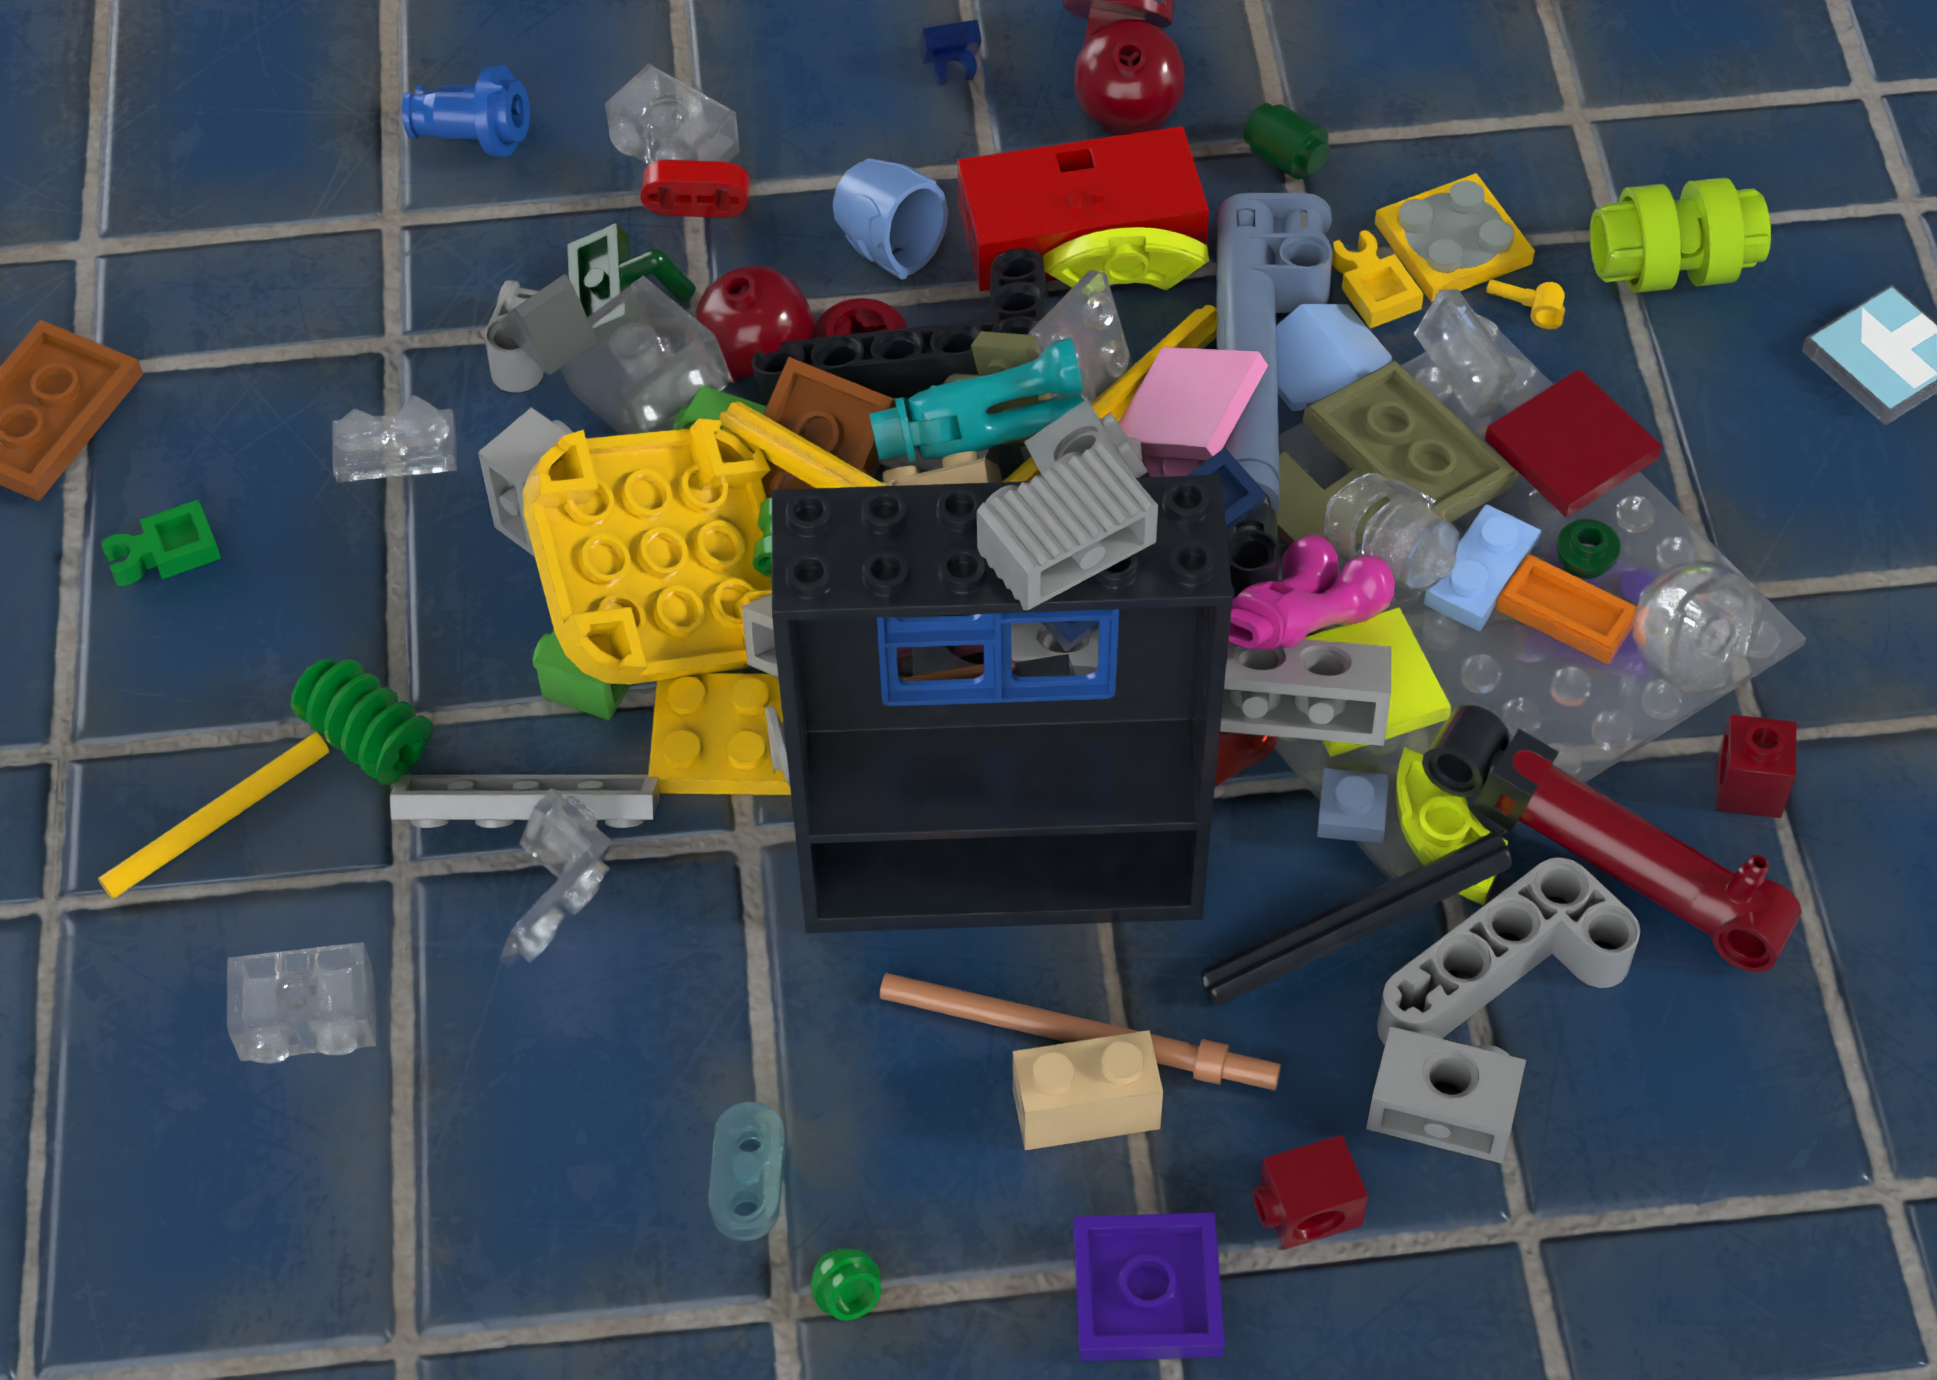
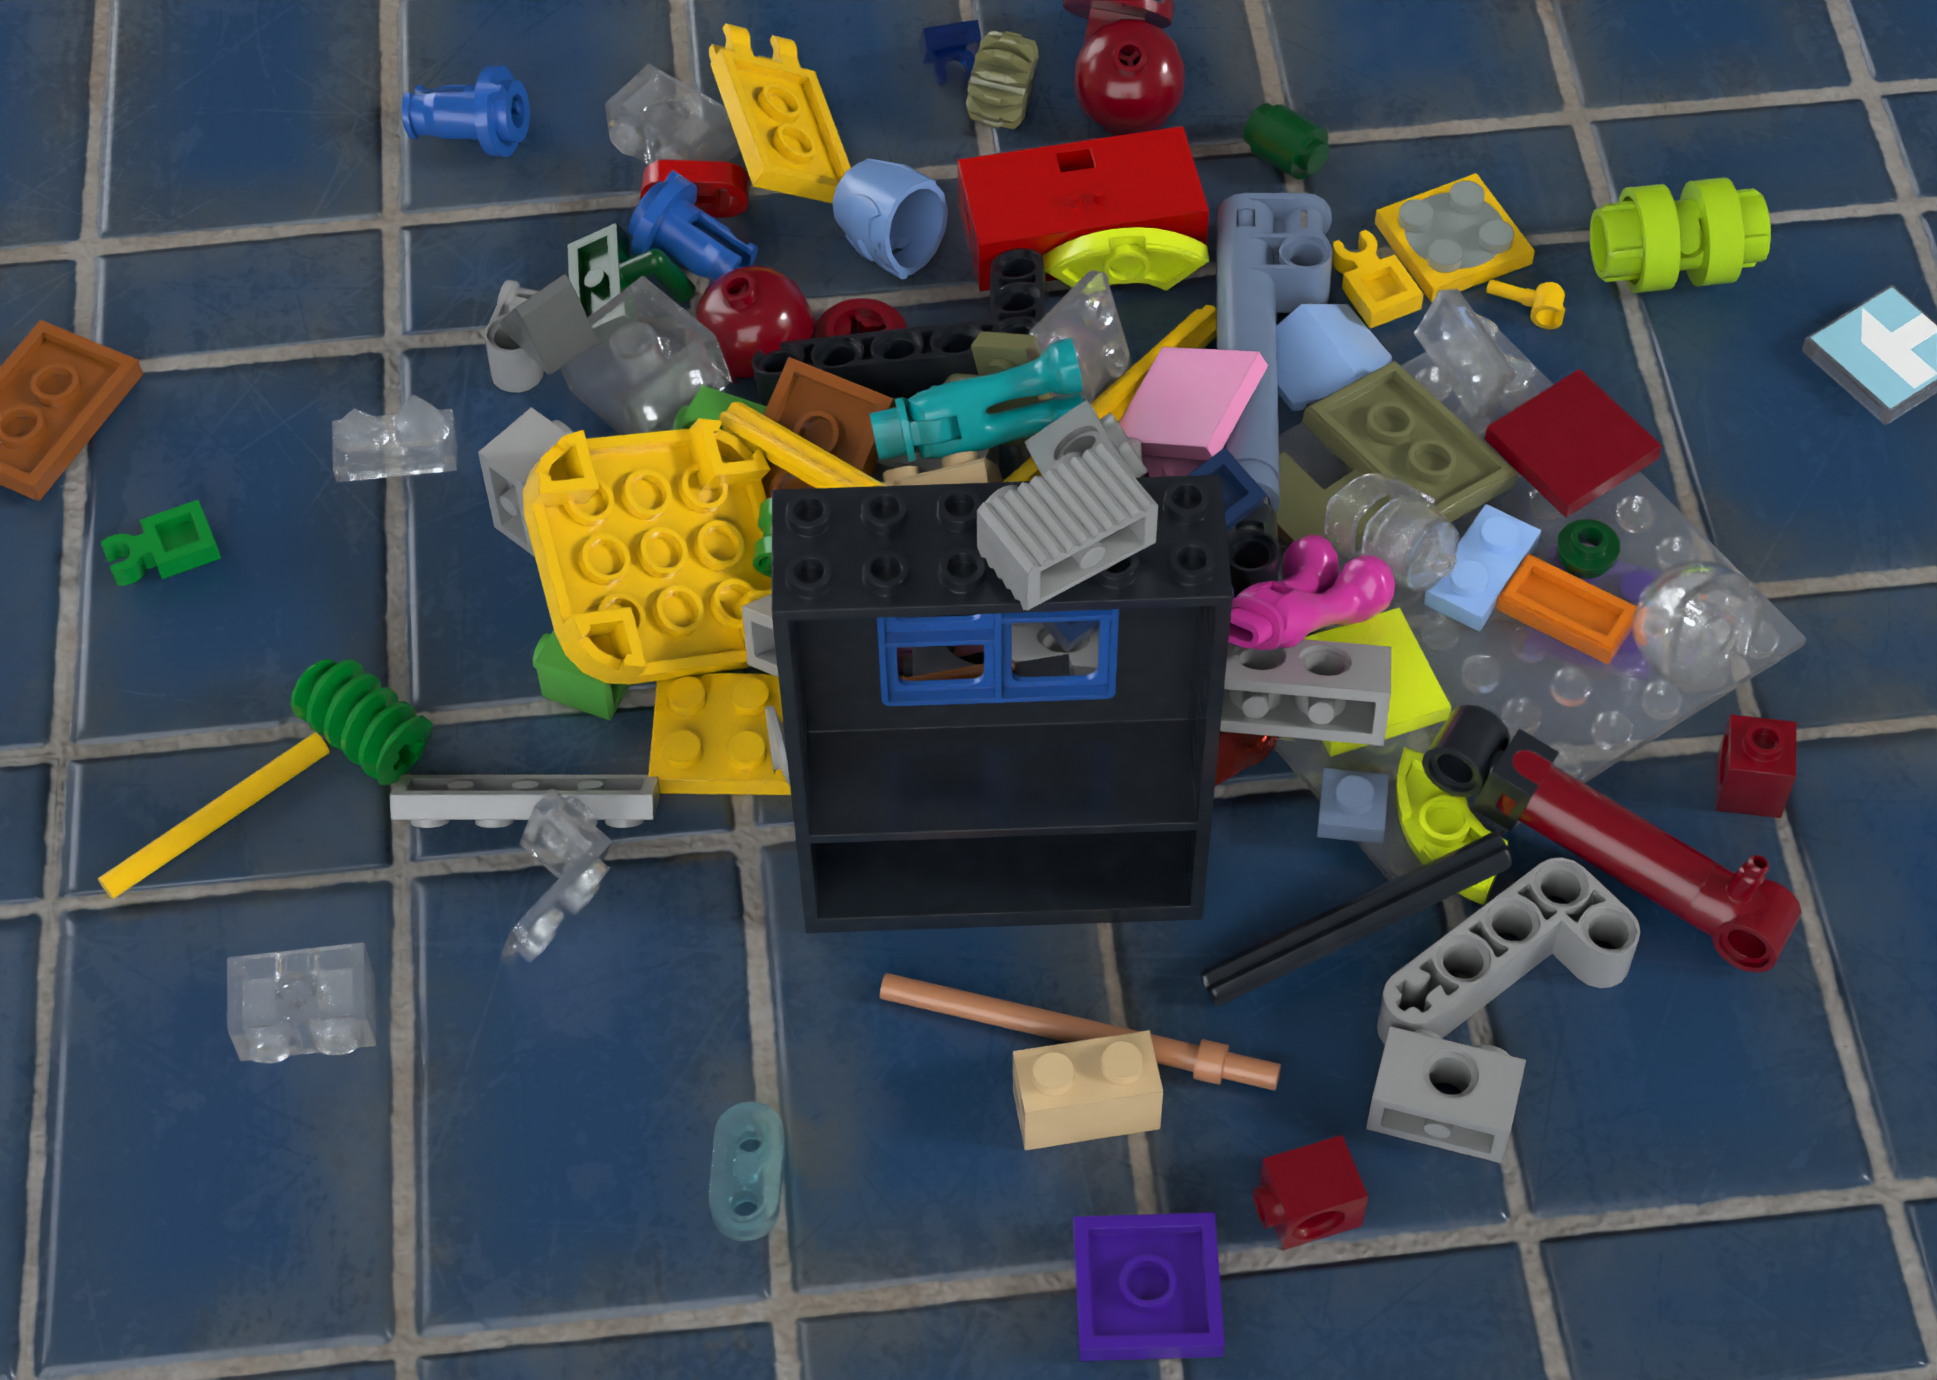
(685, 233): none -> blue piece
(779, 117): none -> yellow tile
(846, 1283): green plate -> none
(1002, 79): none -> olive gear

